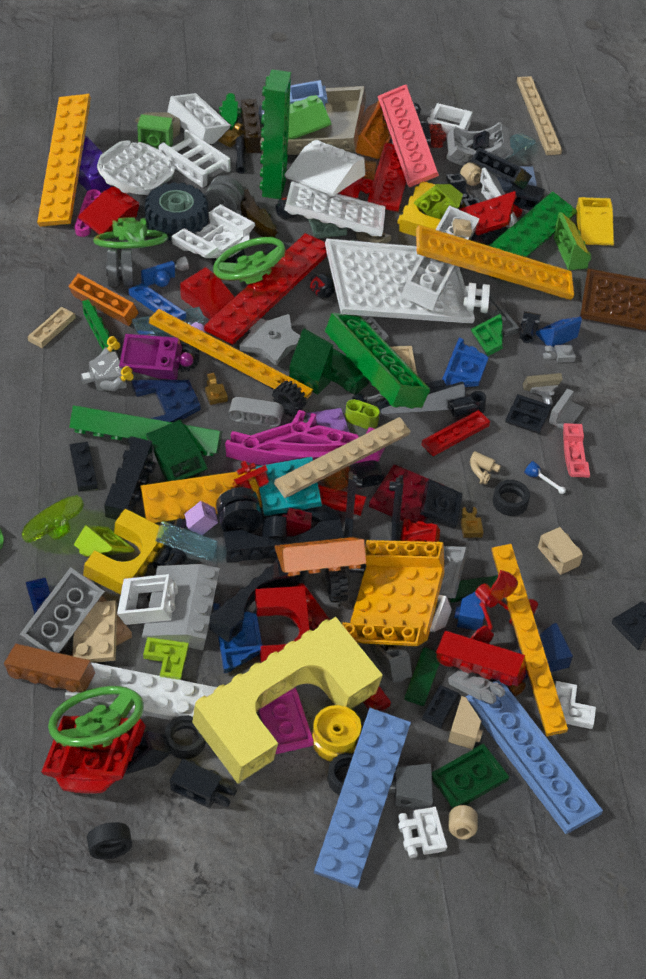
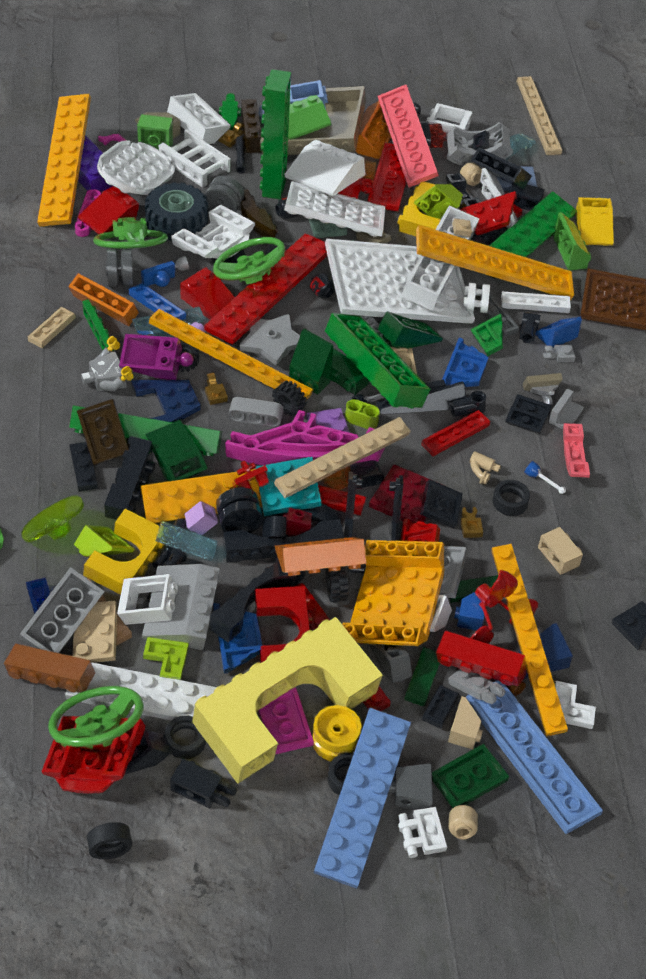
(103, 431): none -> dark brown plate
(114, 137): none -> dark pink helmet
(407, 332): none -> dark green slope
(535, 302): none -> white plate

